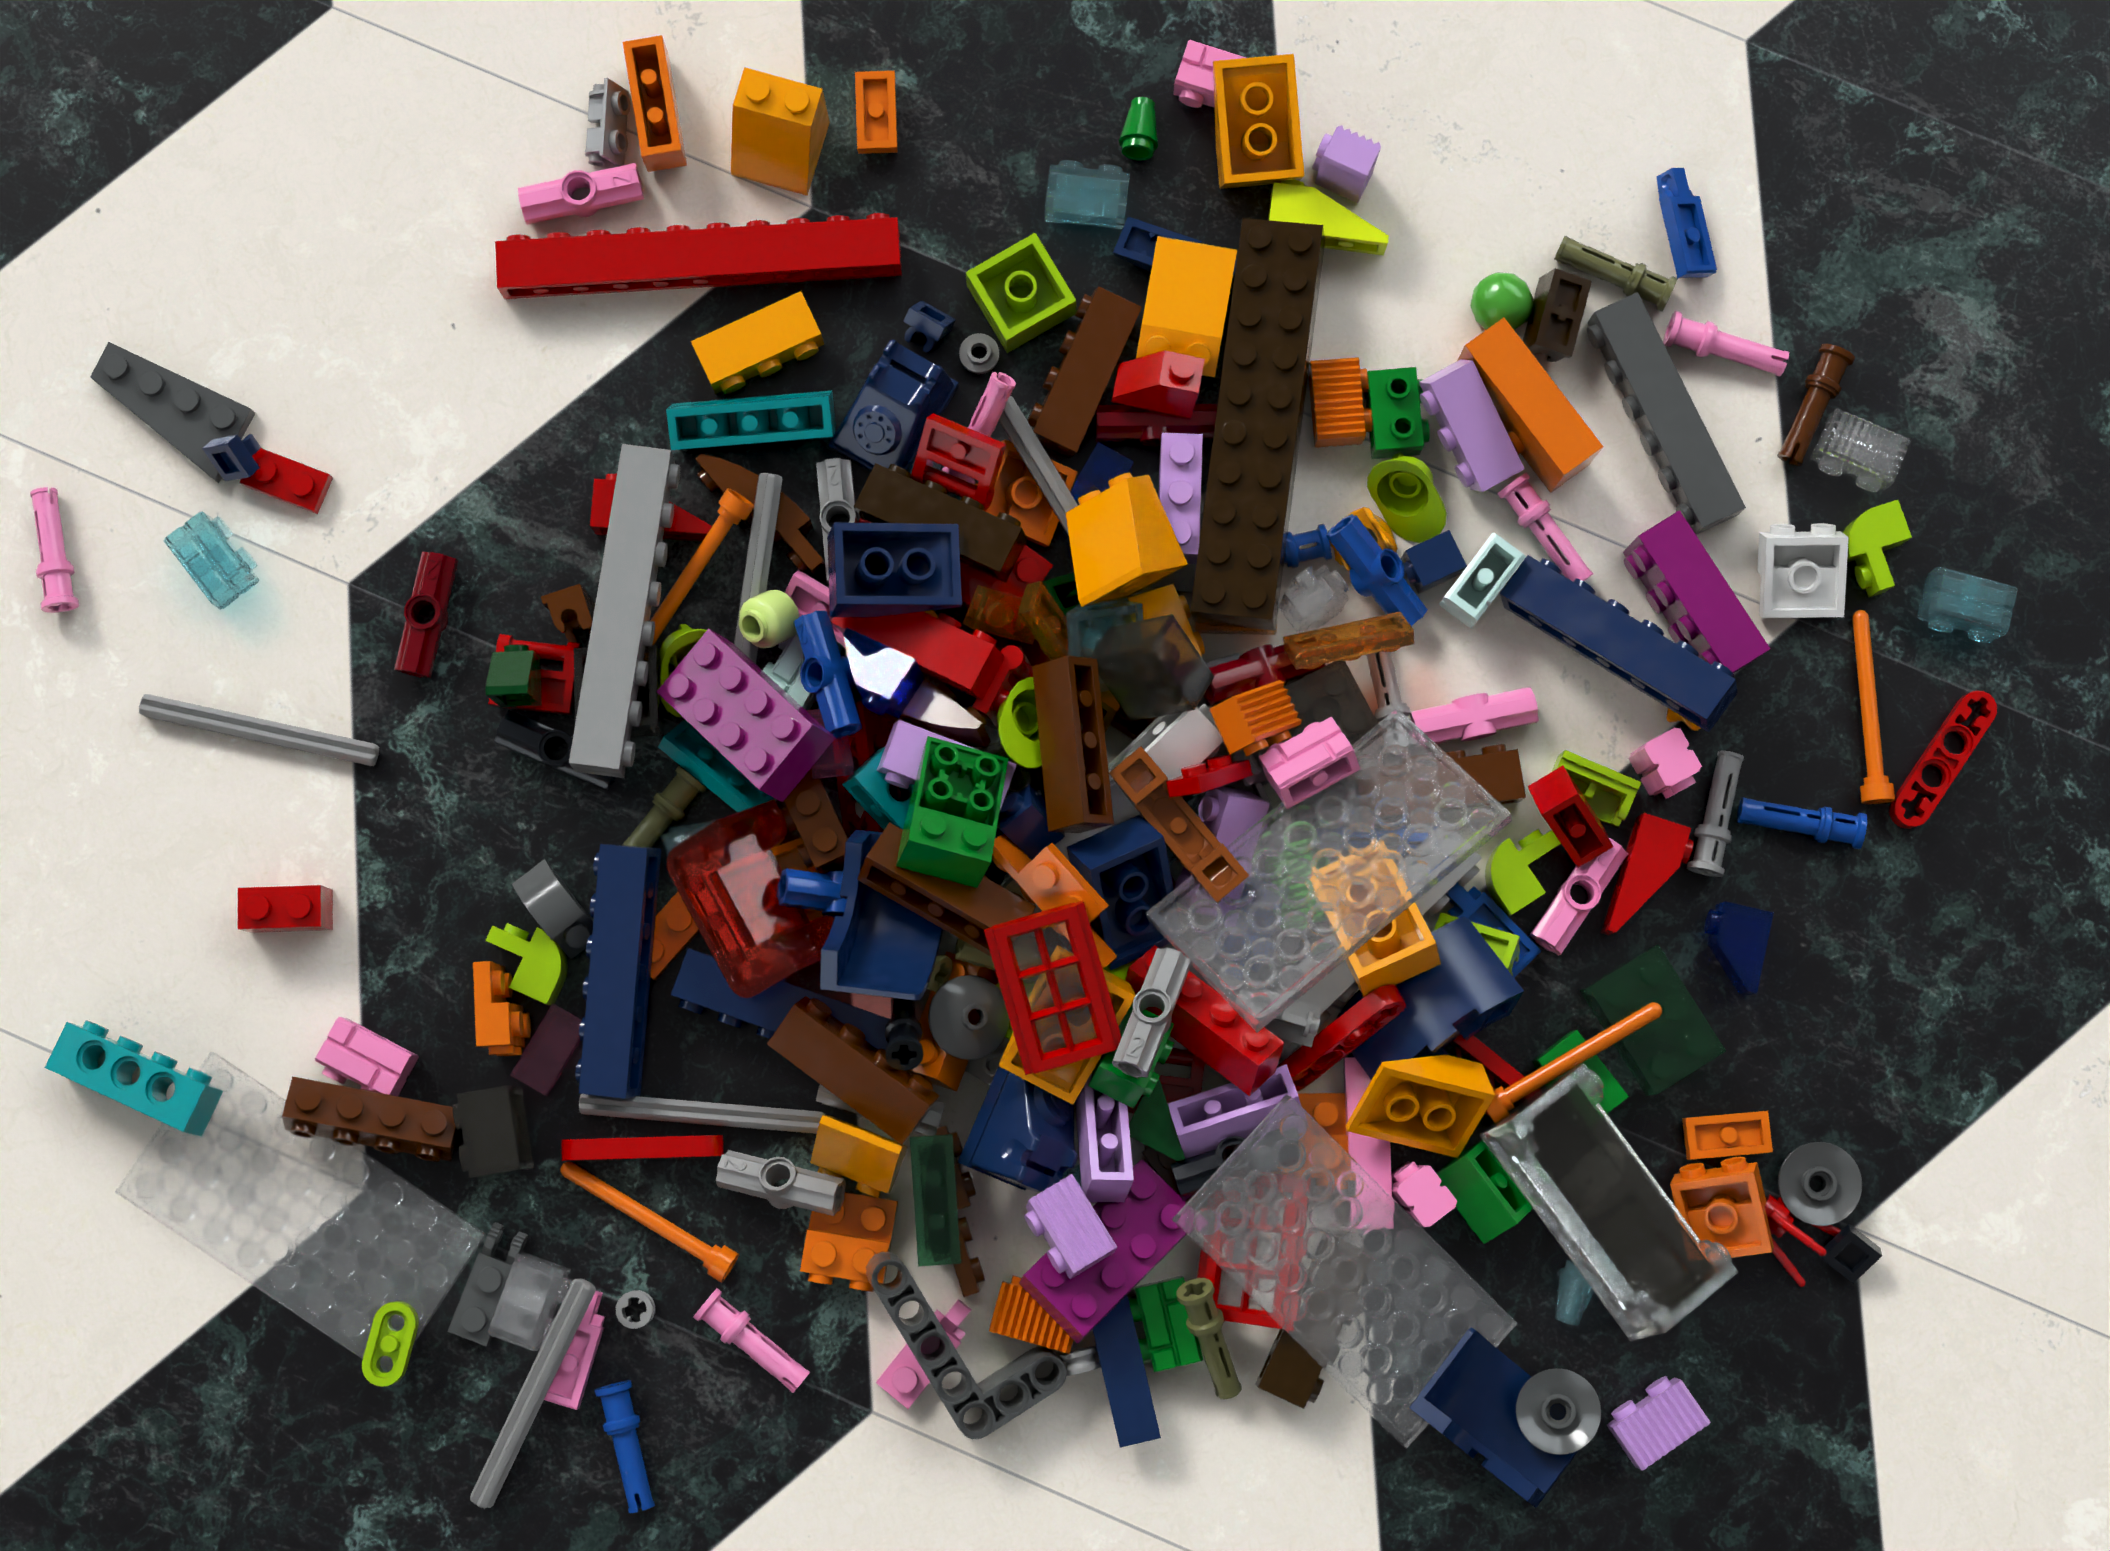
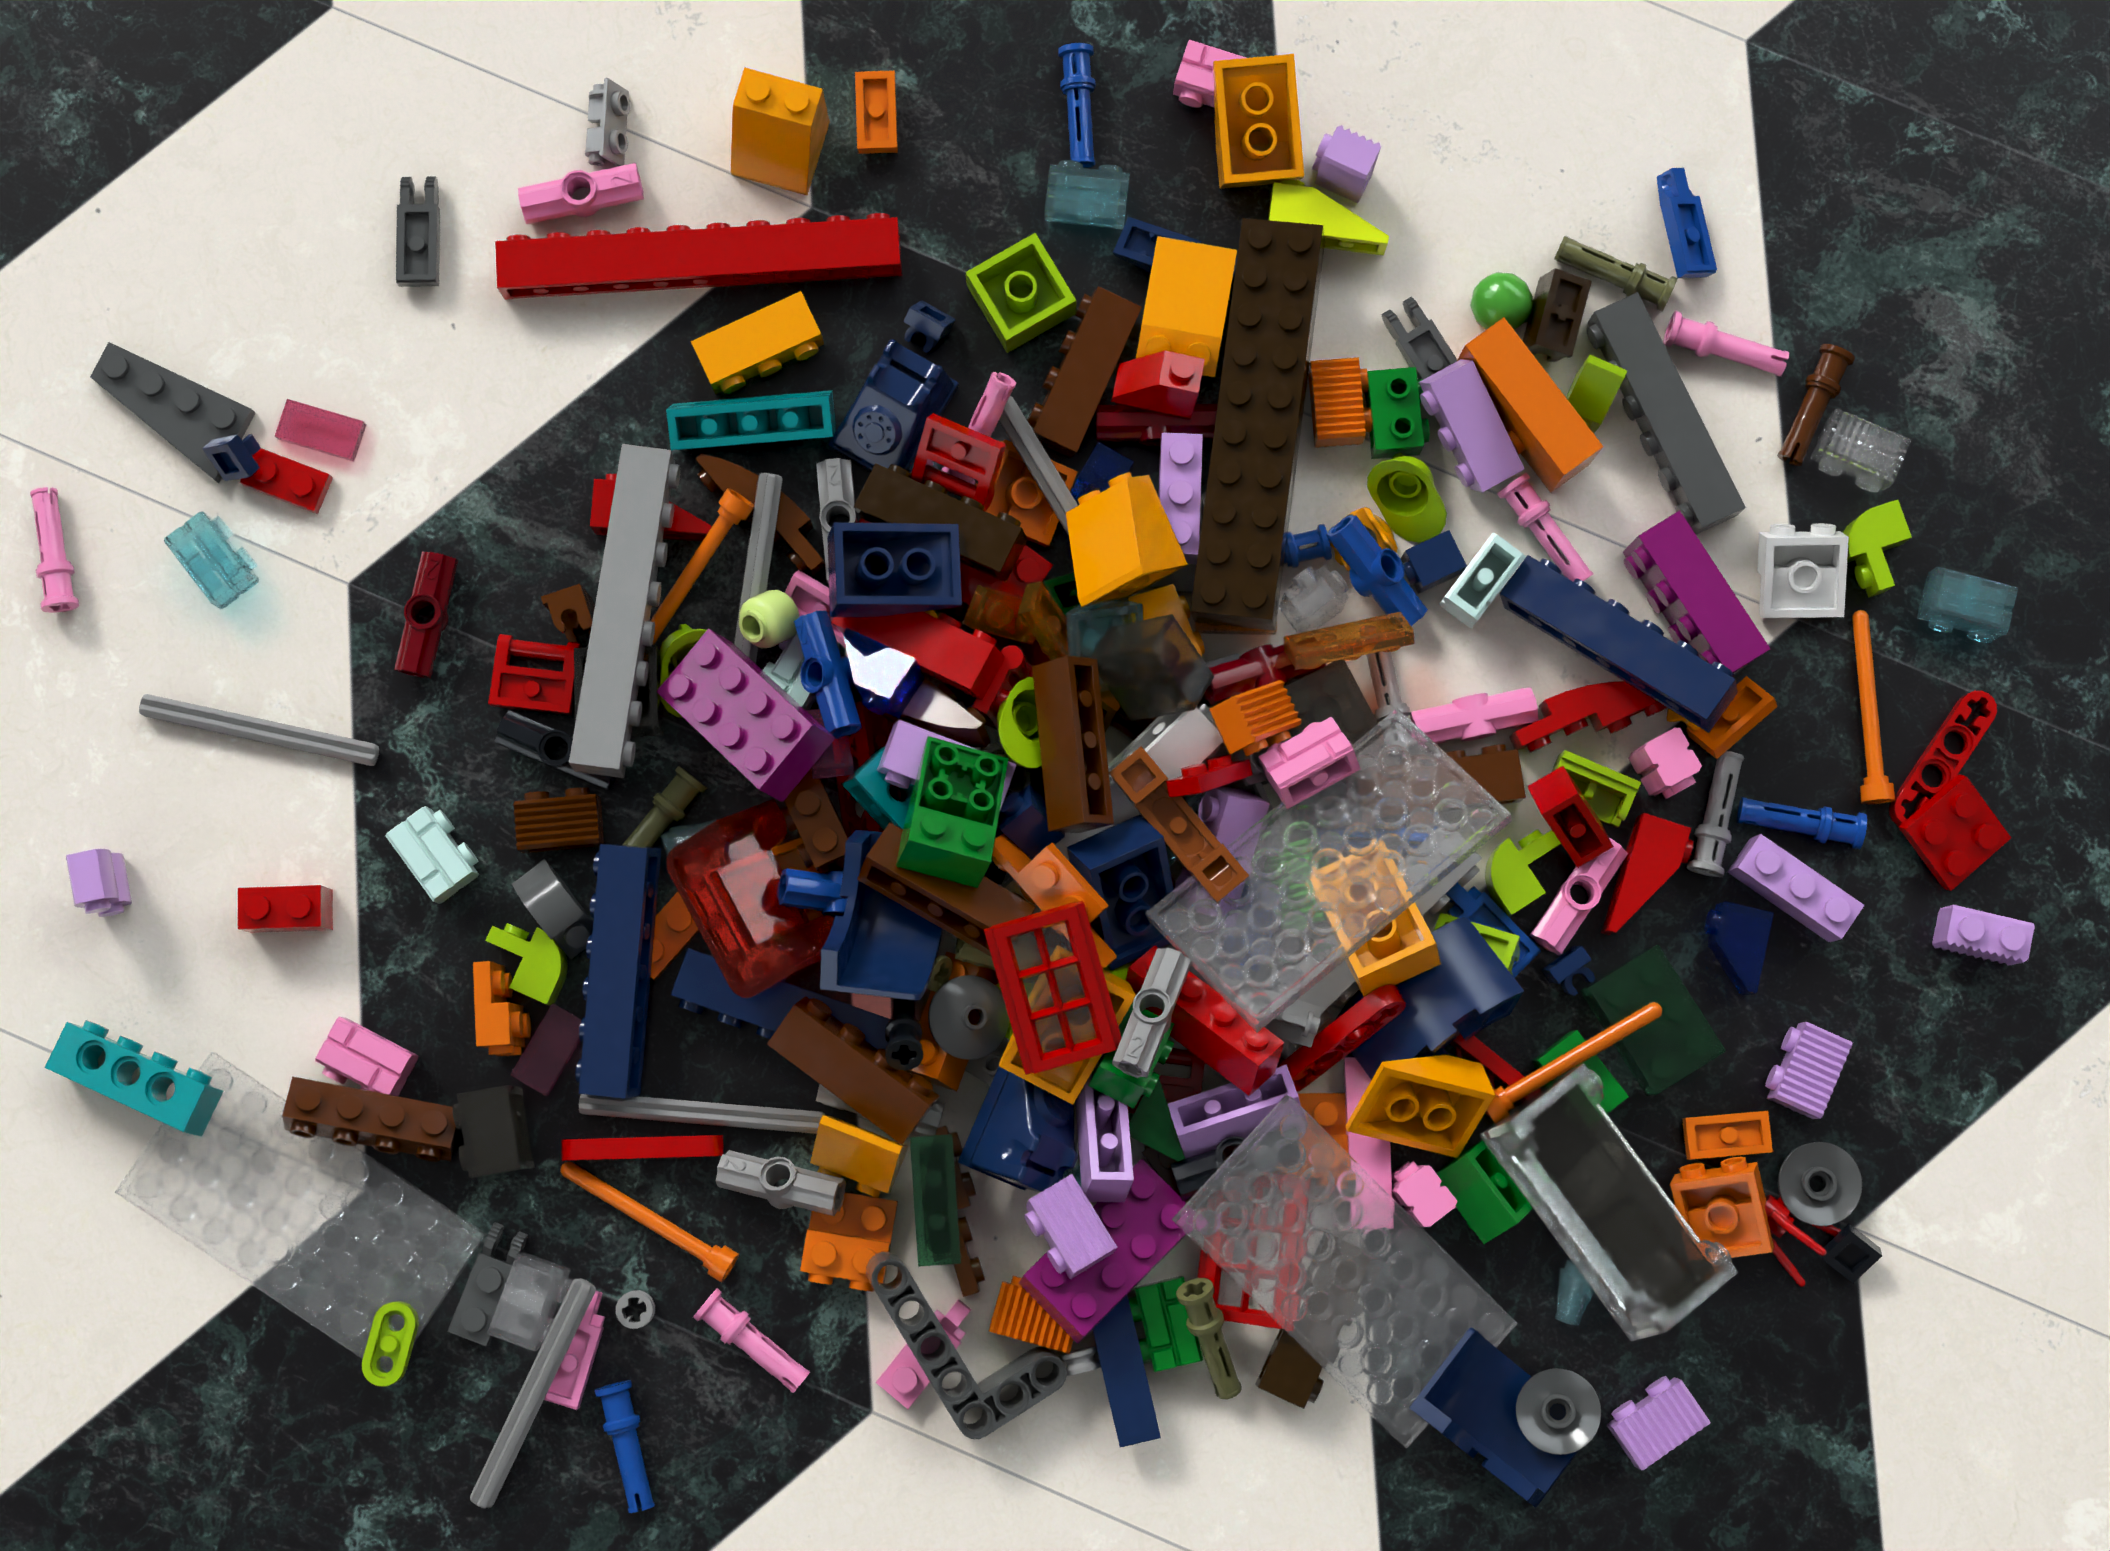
(99, 881): none -> lavender brick
(320, 430): none -> clear pink tile
(418, 235): none -> dark grey hinge
(433, 854): none -> light aqua brick
(515, 677): dark green slope -> none
(558, 822): none -> reddish brown brick
(654, 103): orange brick -> none
(711, 768): teal plate -> none
(984, 364): light grey plate -> none
(1078, 87): none -> blue pin
(1140, 130): green cone -> none
(1422, 346): none -> dark grey hinge
(1566, 966): none -> dark blue tile
(1595, 390): none -> lime slope
(1605, 705): none -> red slope
(1741, 716): none -> orange plate
(1795, 888): none -> lavender brick
(1808, 1069): none -> lavender brick
(1954, 832): none -> red plate
(1983, 935): none -> lavender brick

